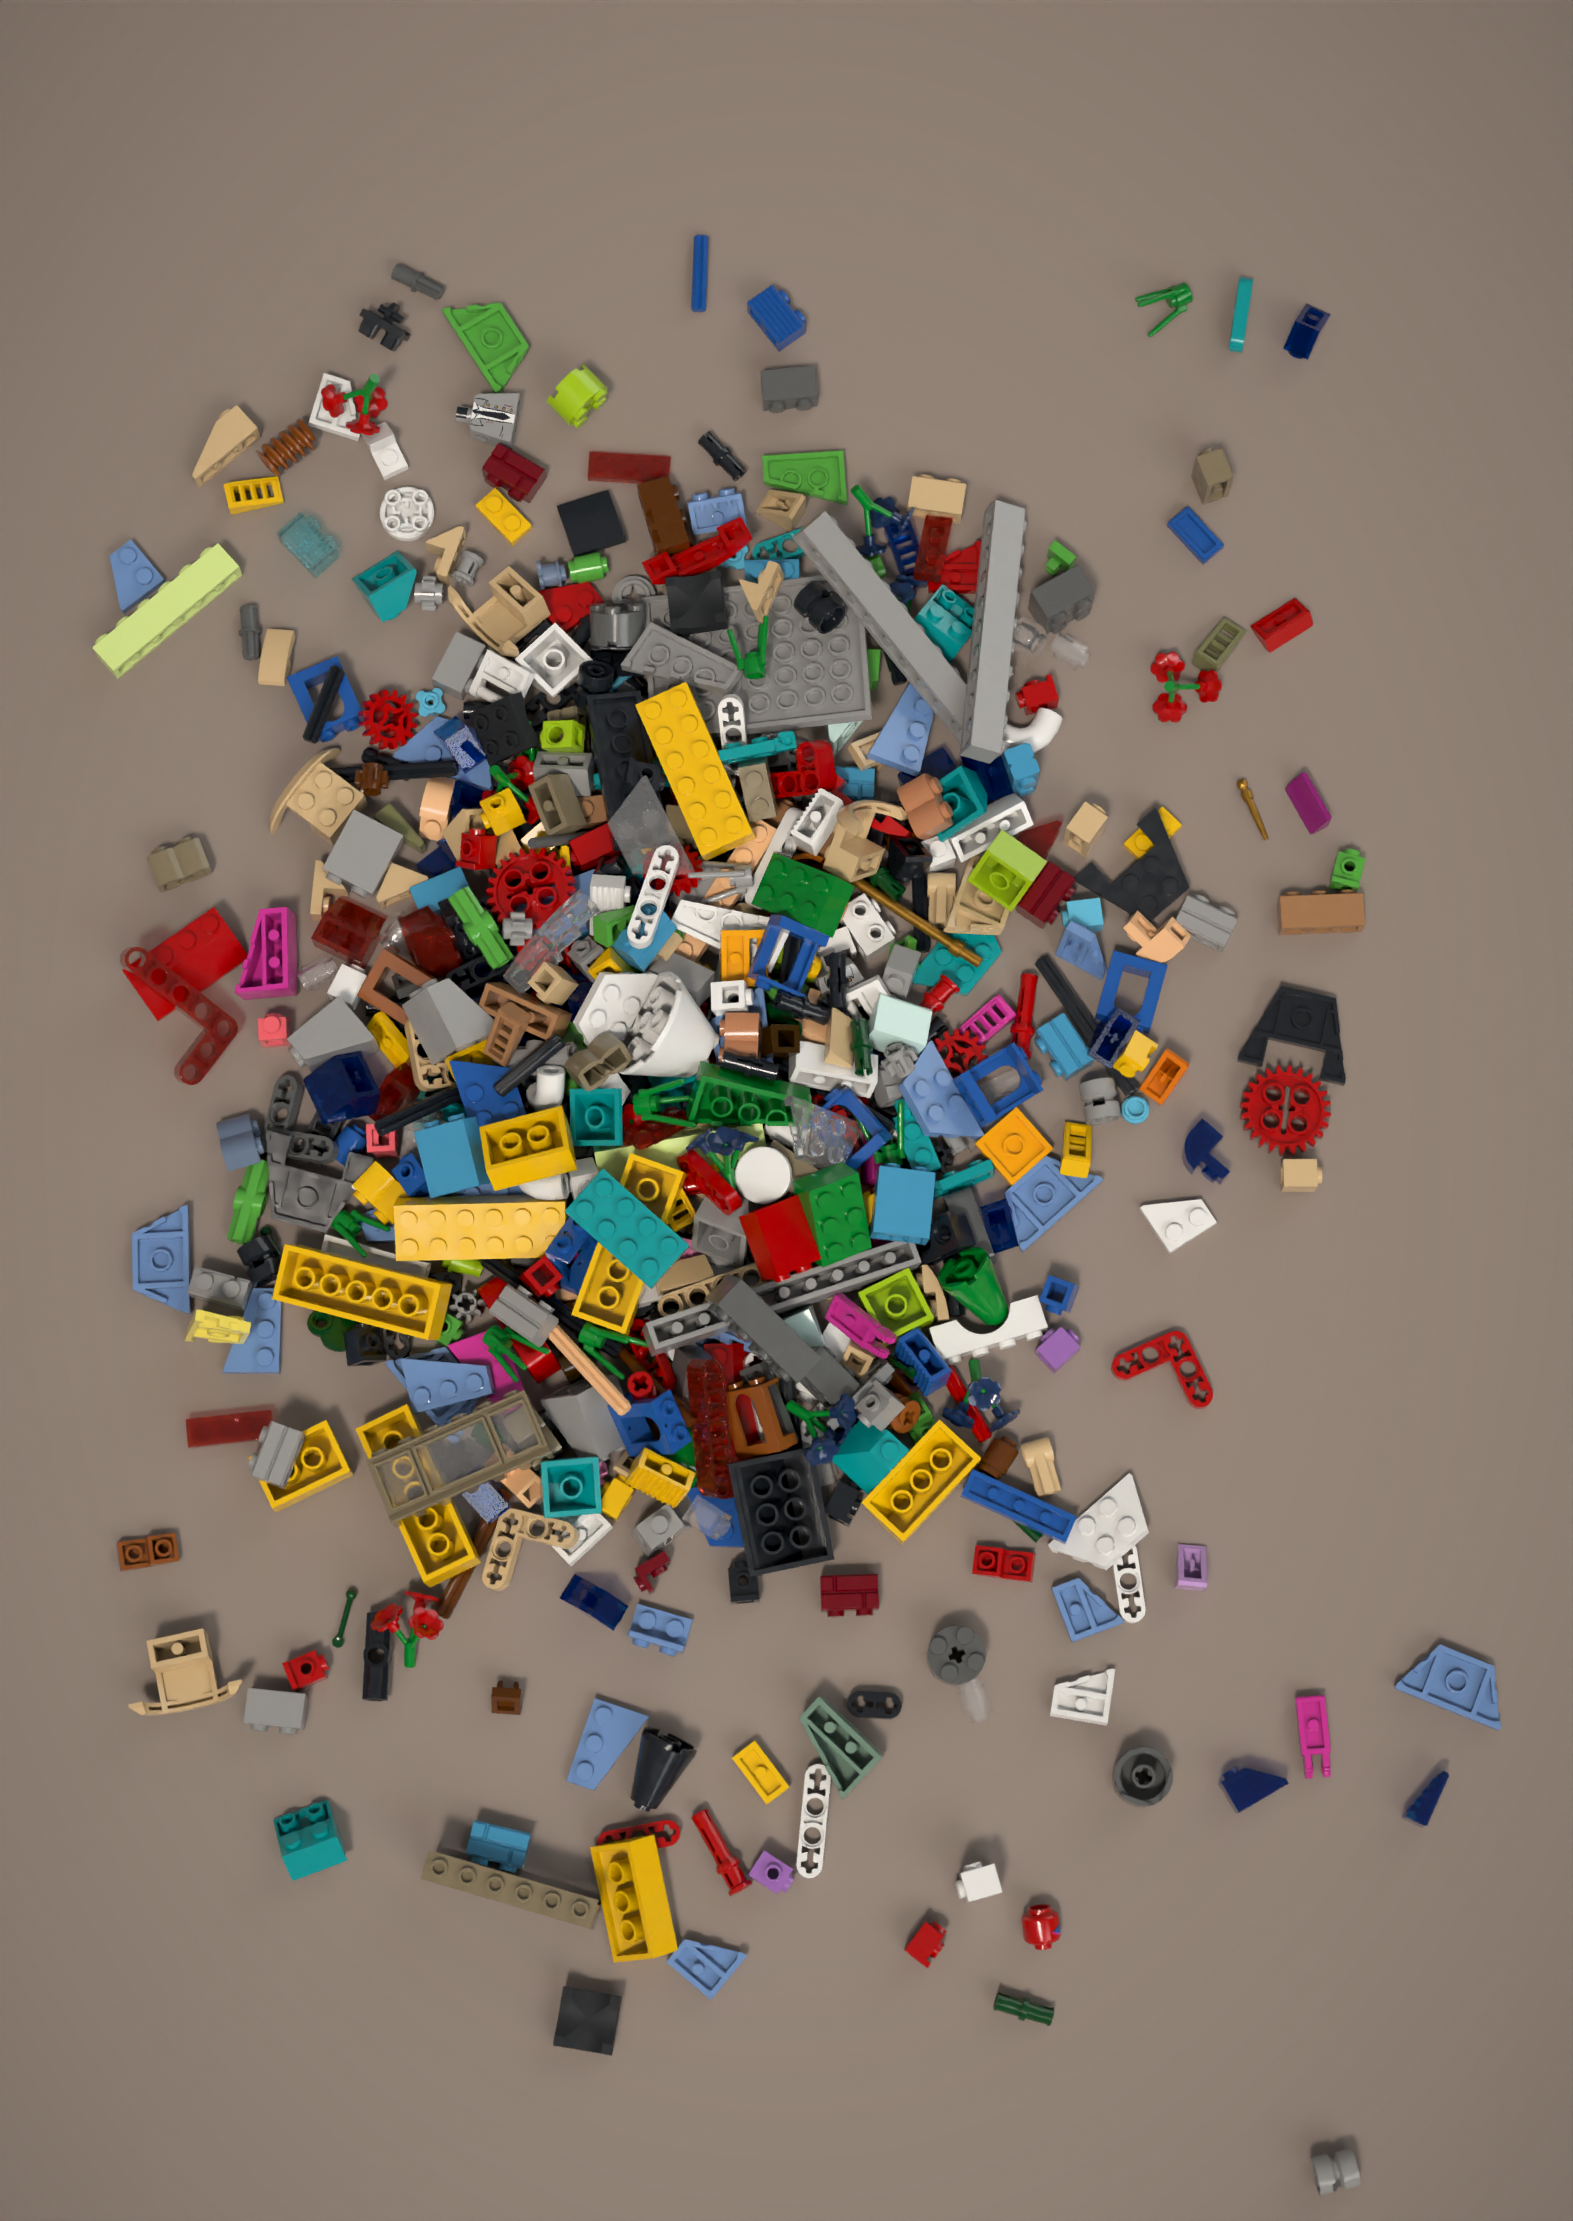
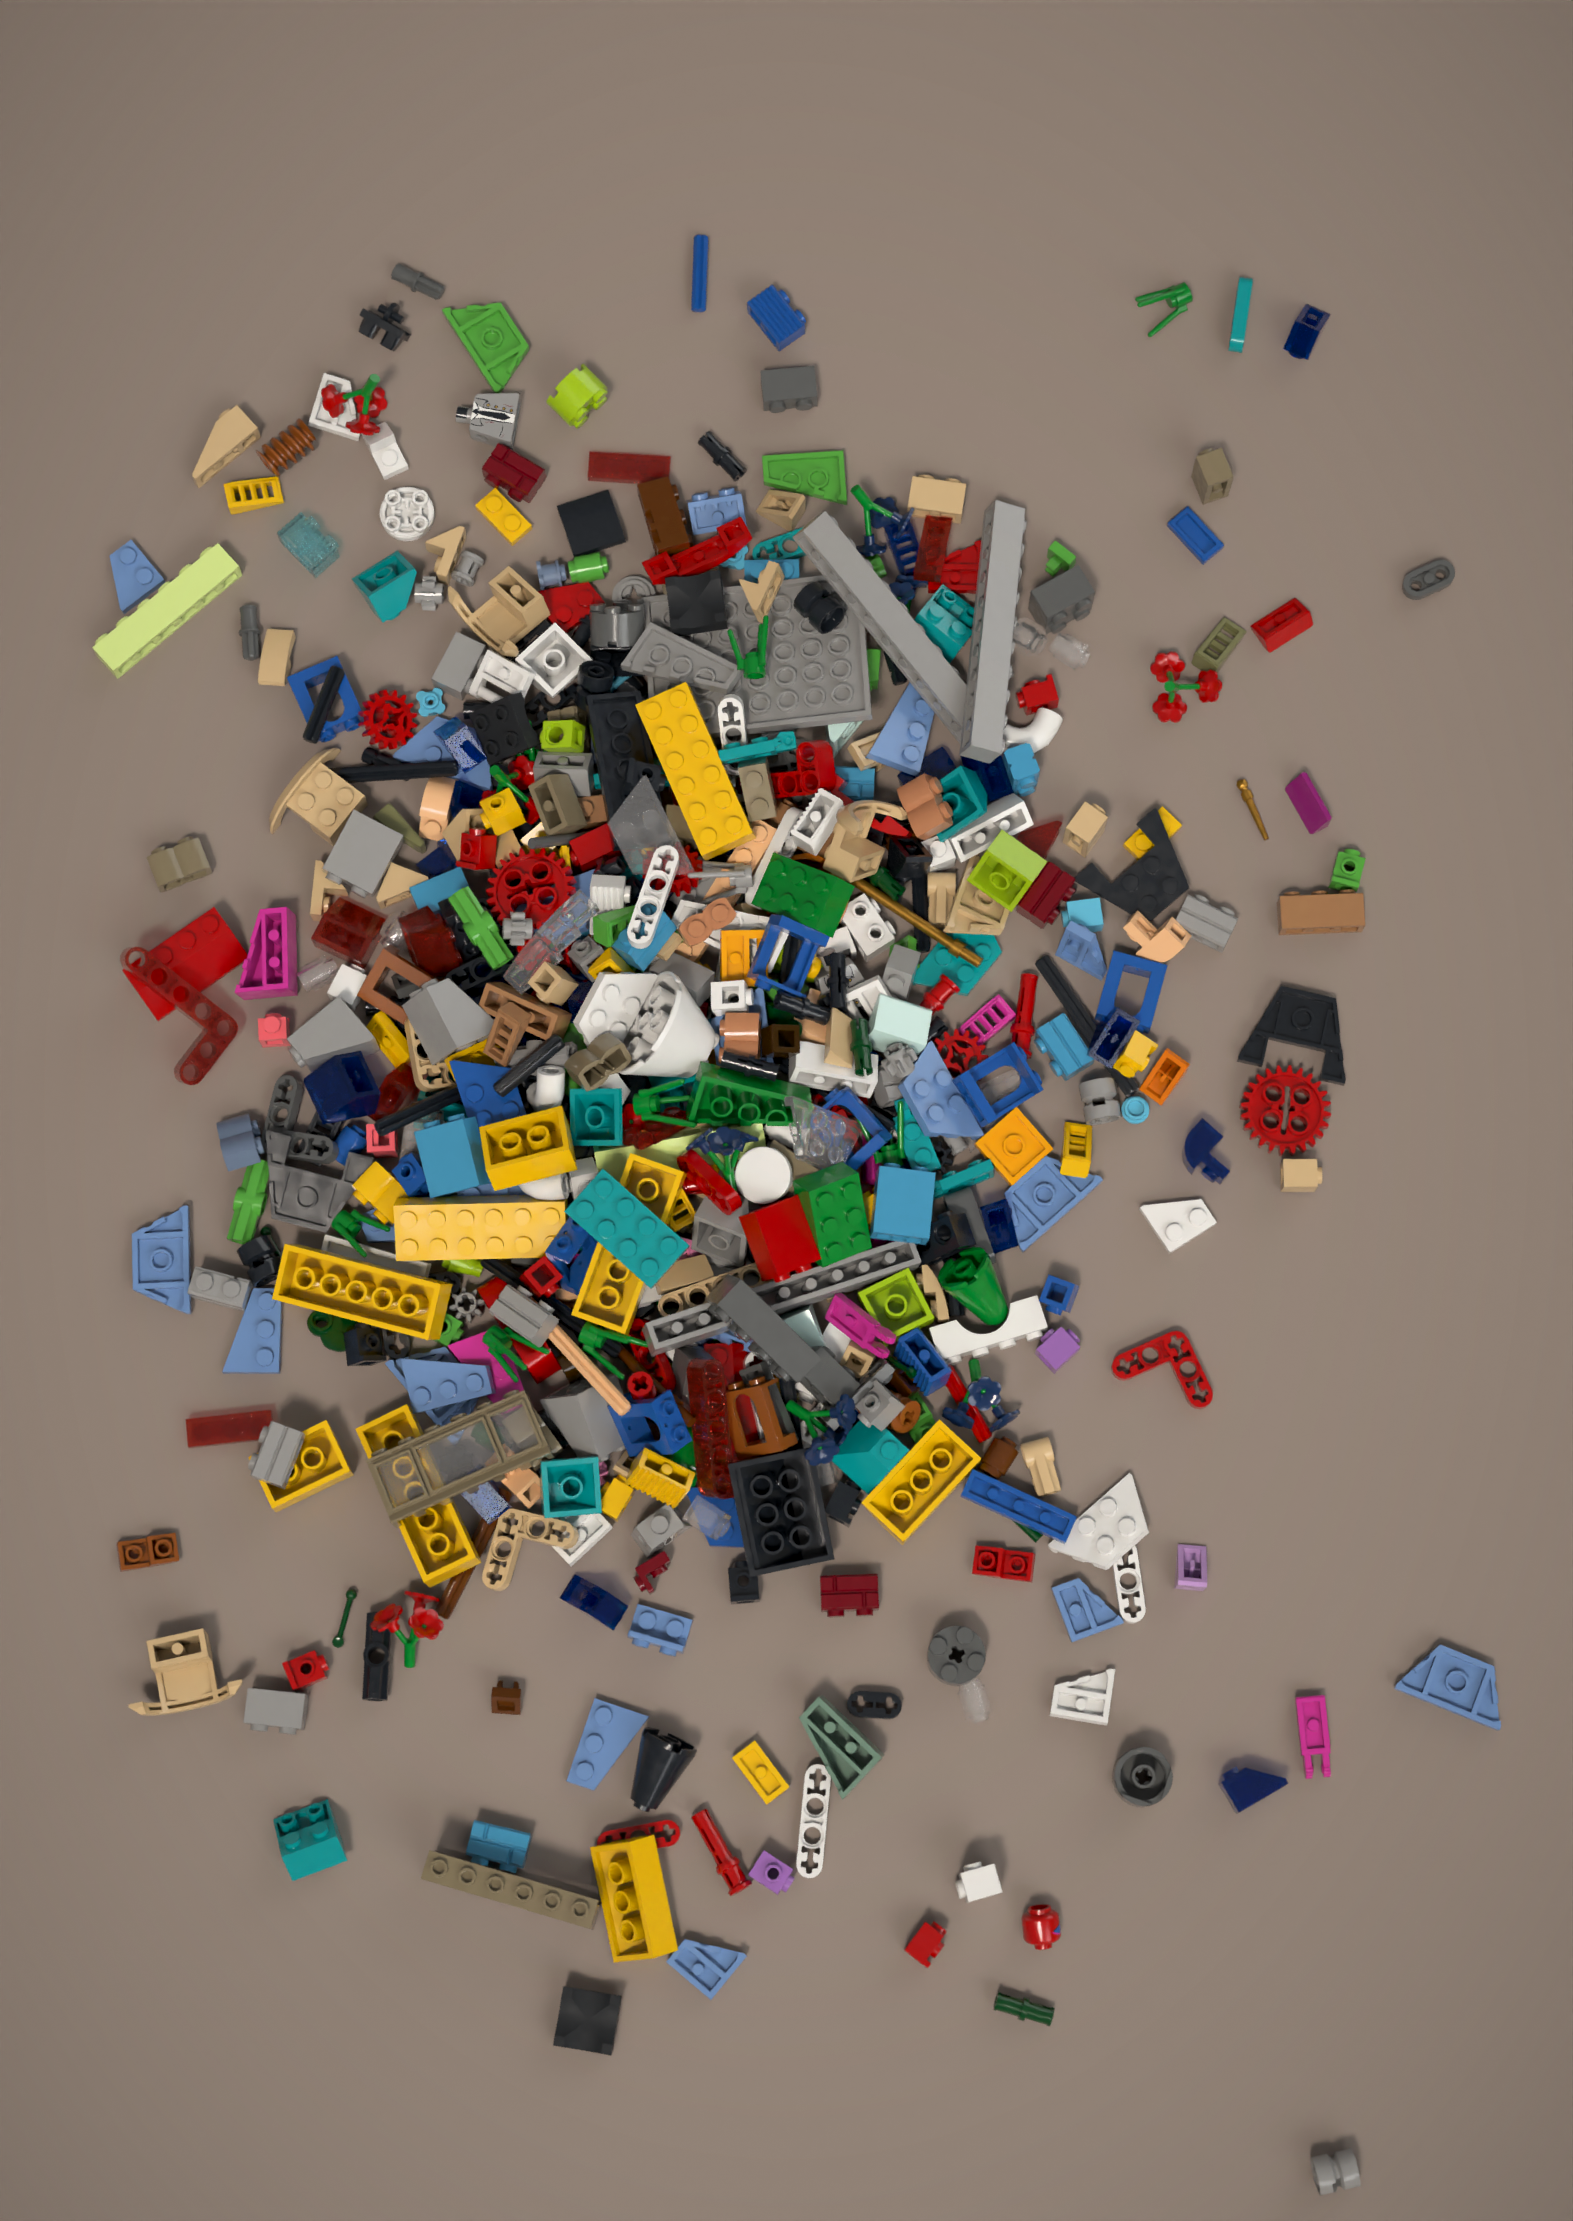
(217, 1328): light yellow wing -> none
(371, 779): reddish brown gear -> none
(712, 918): none -> nougat brick
(1423, 1807): clear blue slope -> none
(1427, 580): none -> dark grey plate

